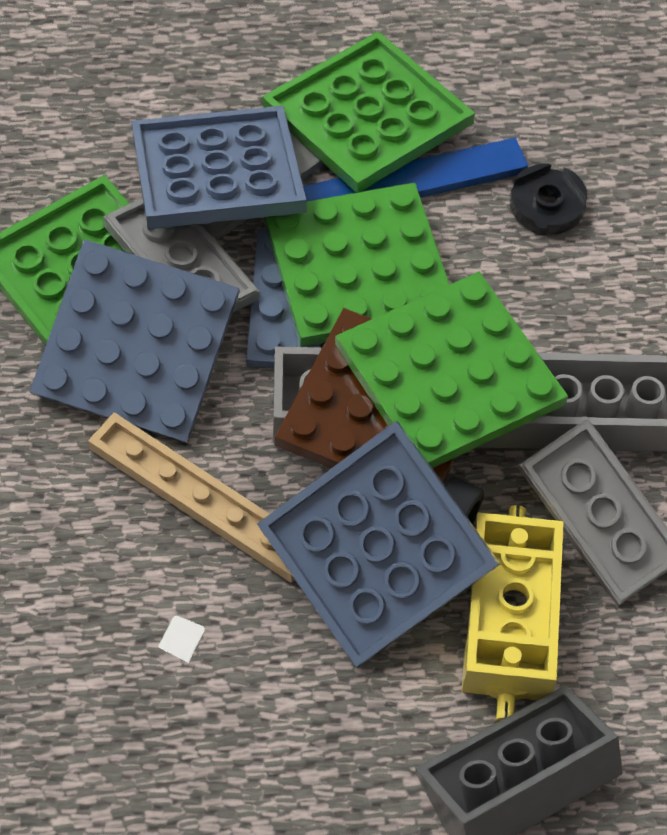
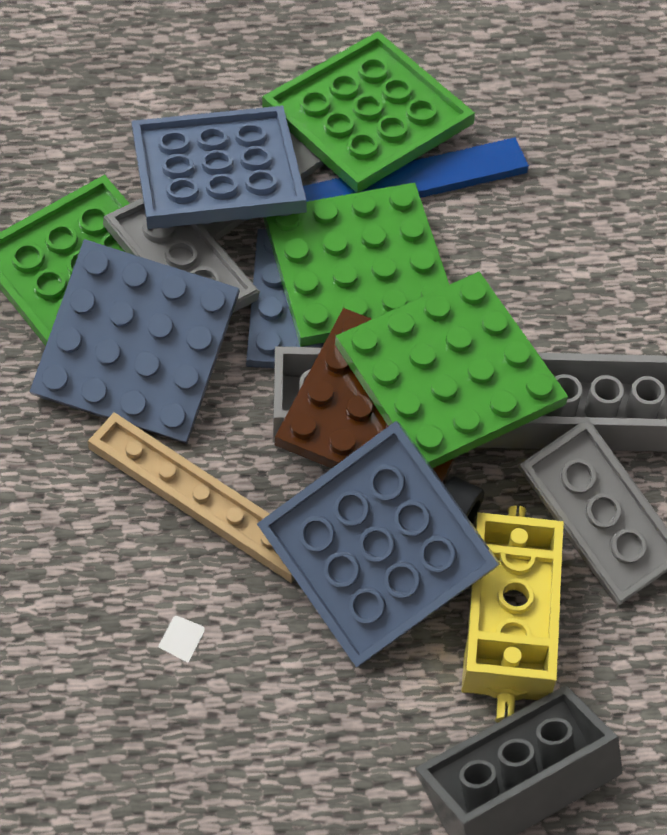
(545, 217): black plate -> none

